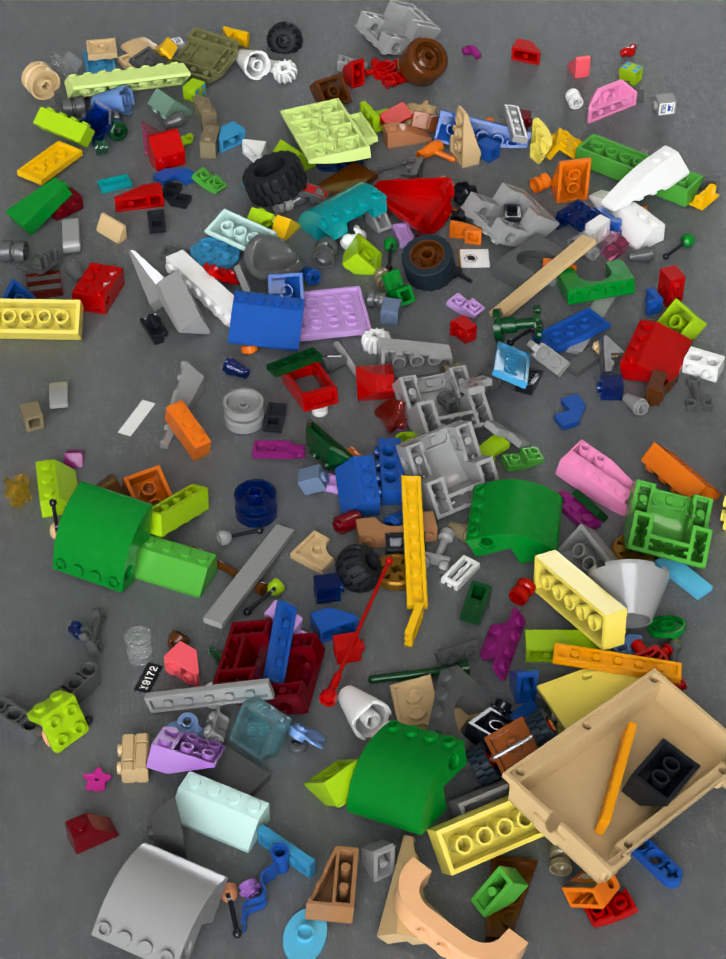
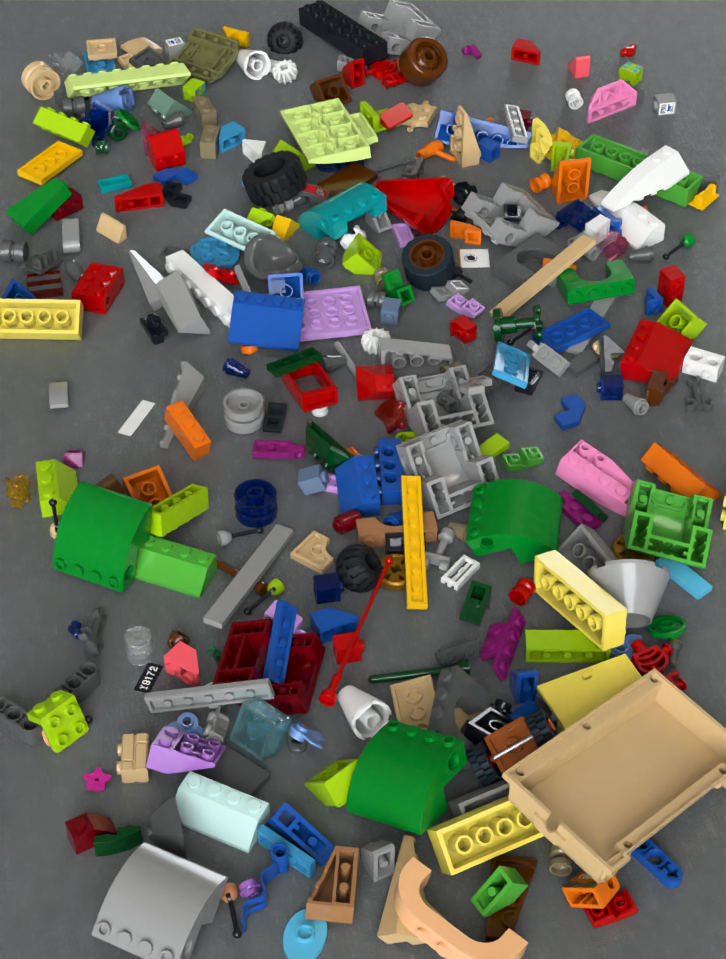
(31, 416): dark tan brick -> none
(126, 839): none -> dark green slope
(128, 119): none -> green wheel
(156, 221): black slope -> none
(166, 48): yellow slope -> none
(211, 183): bright green slope -> none
(300, 833): none -> blue slope
(342, 32): none -> black brick
(391, 248): hinge -> none
(402, 135): nougat slope -> none
(414, 624): yellow tile -> none
(424, 120): slope -> none
(446, 292): none -> light grey slope
(513, 437): light grey tile -> none
(560, 152): none -> lime bracket
(614, 662): light orange tile -> none
(615, 778): light orange tile -> none
(660, 776): black slope -> none

